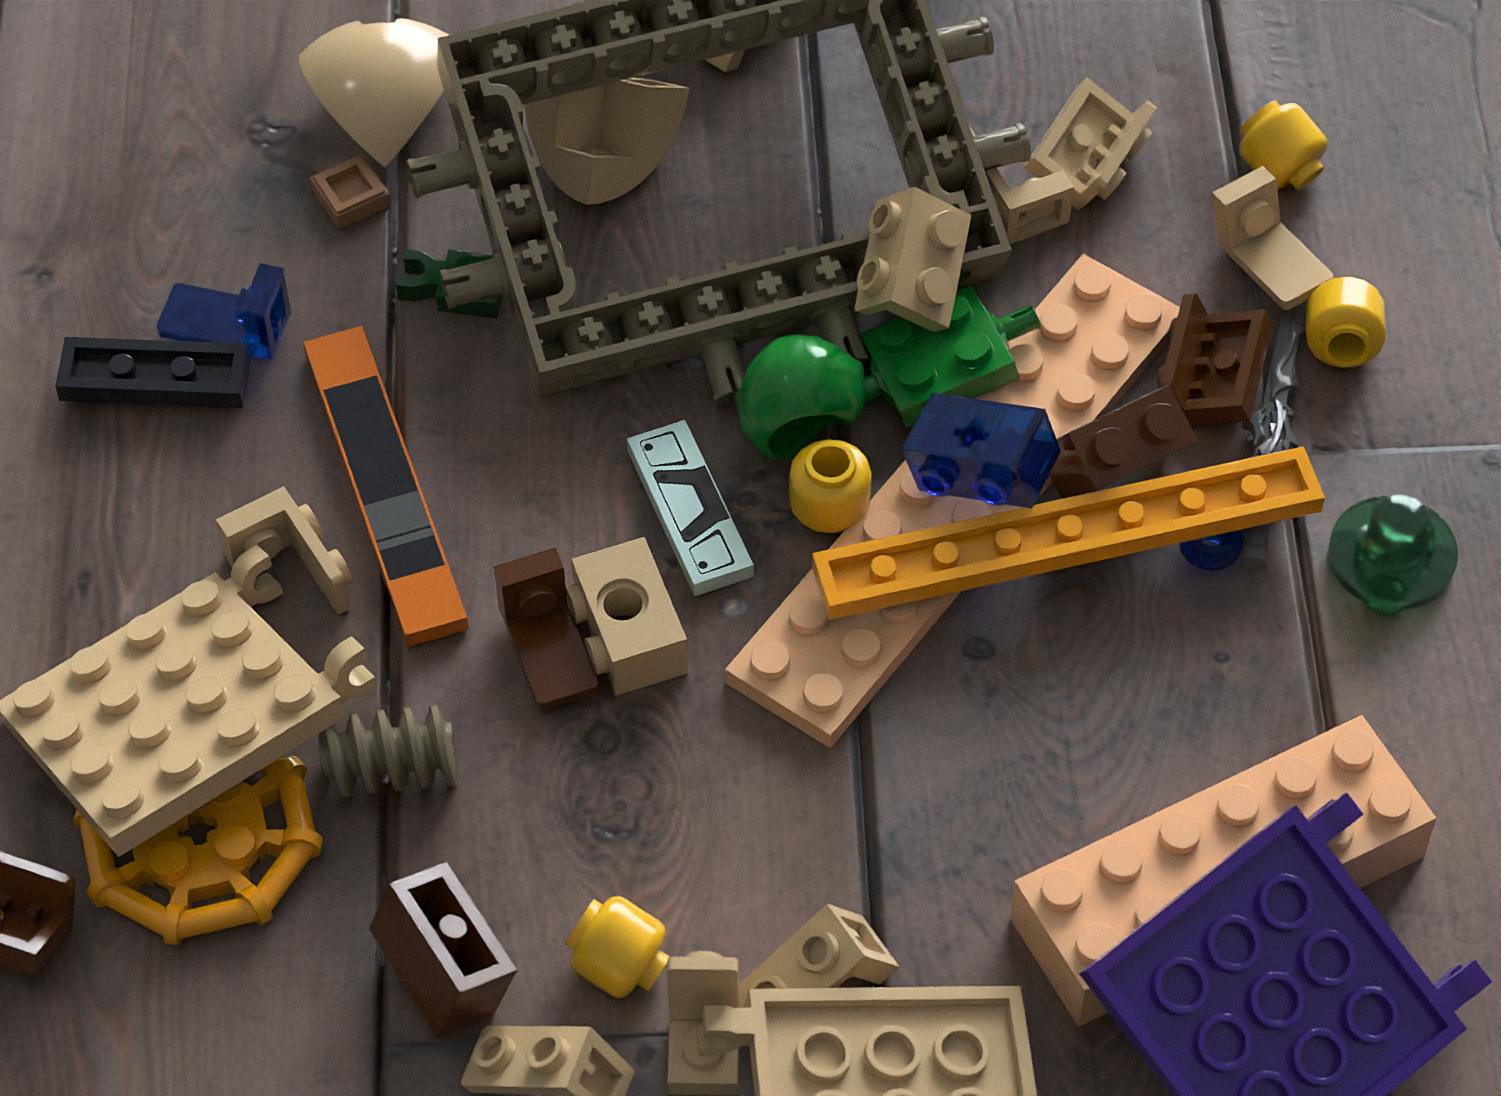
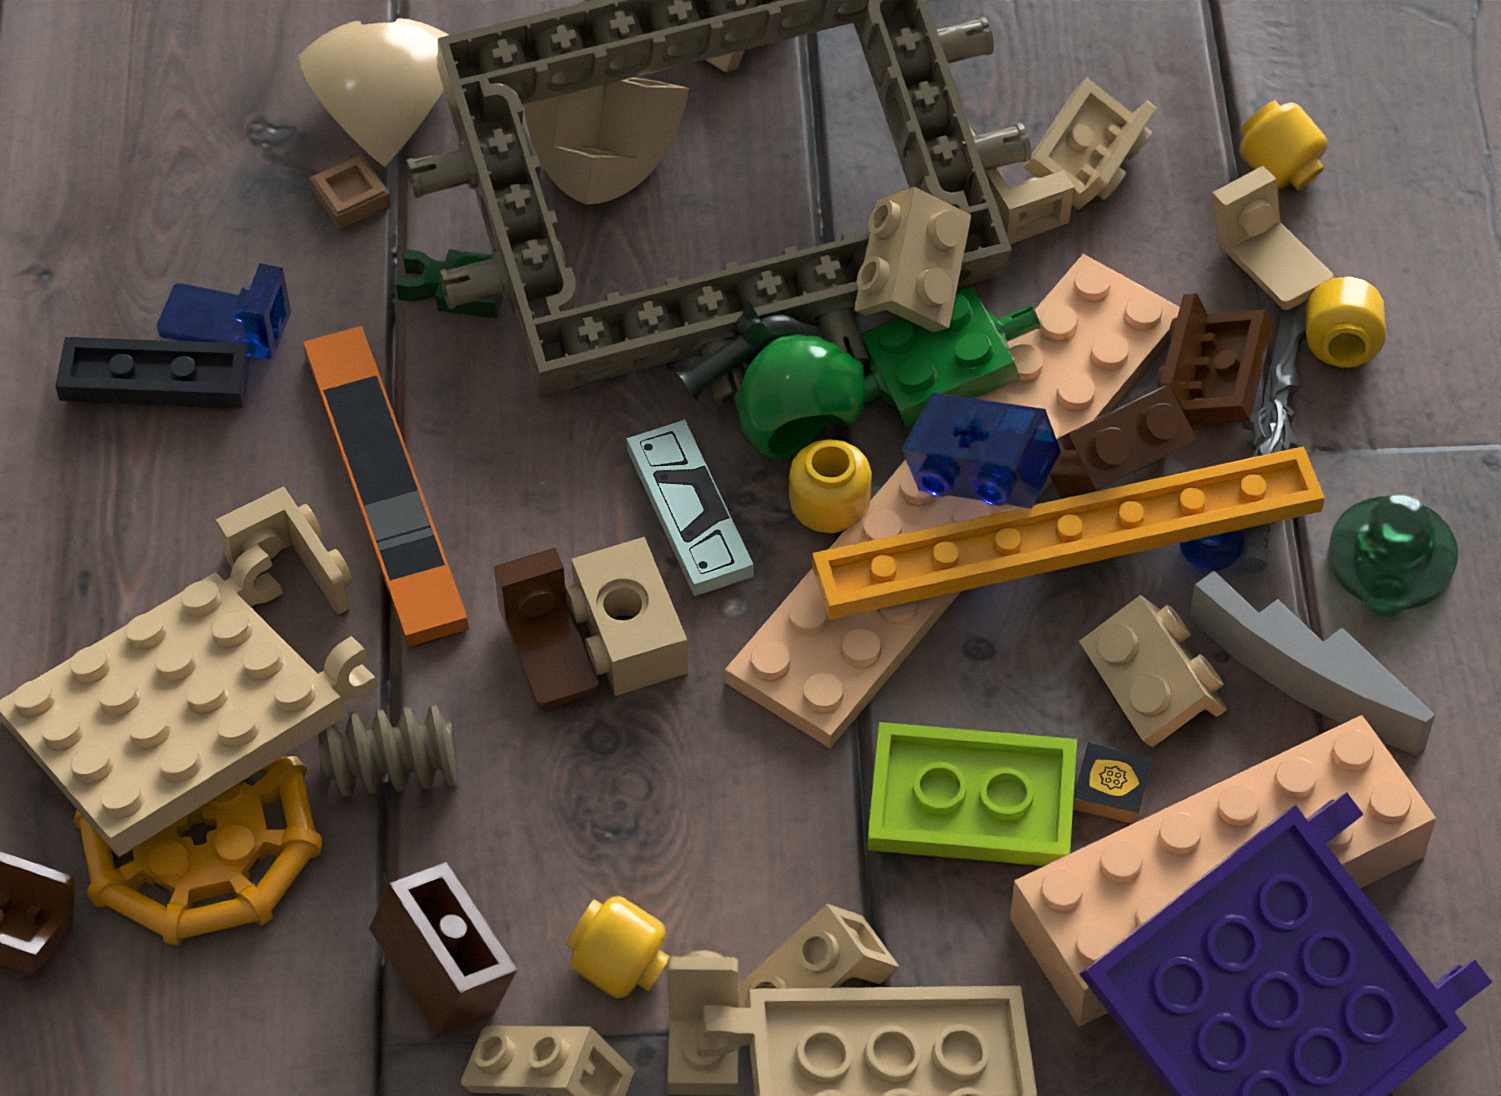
(753, 338): none -> pearl dark grey piece
(972, 794): none -> lime plate
(1112, 783): none -> tile
(1152, 669): none -> tan bracket
(1327, 676): none -> light grey slope

